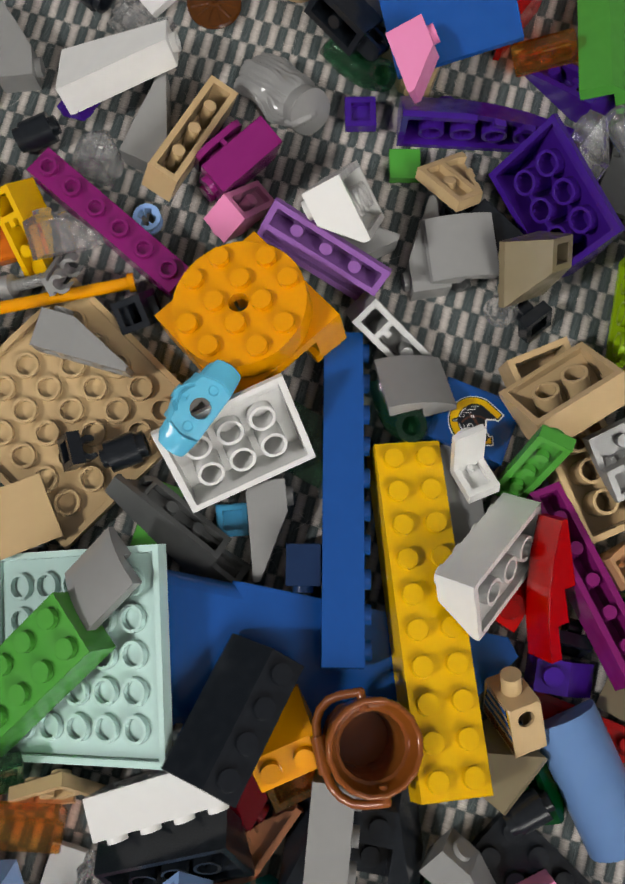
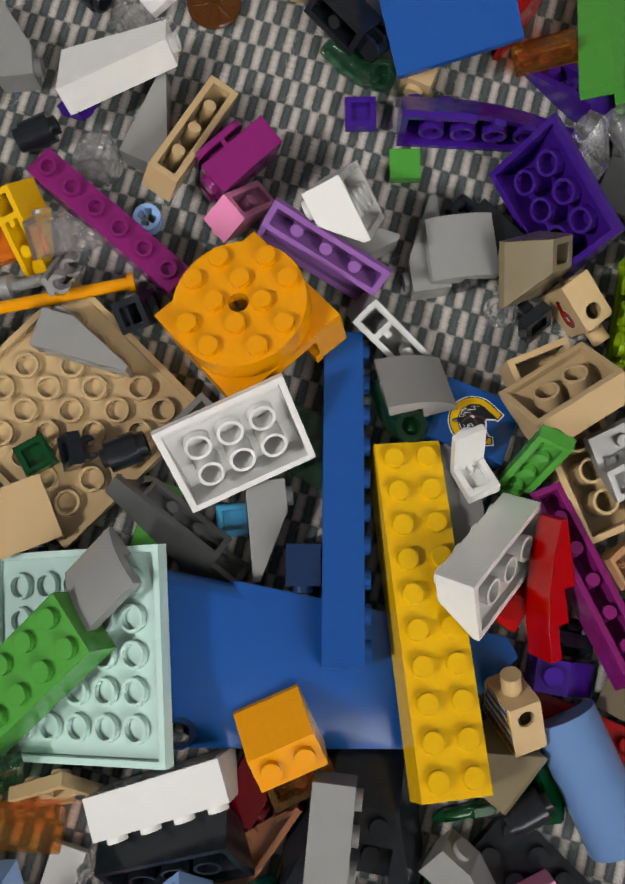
(35, 455): none -> dark green tile
(180, 429): medium azure piece -> none
(233, 719): black slope -> none
(283, 93): light grey hair -> none
(367, 747): dark orange piece -> none
(415, 54): bright pink slope -> none
(451, 181): tan wing -> none
(472, 810): none -> dark green piece
(579, 307): none -> tan torso

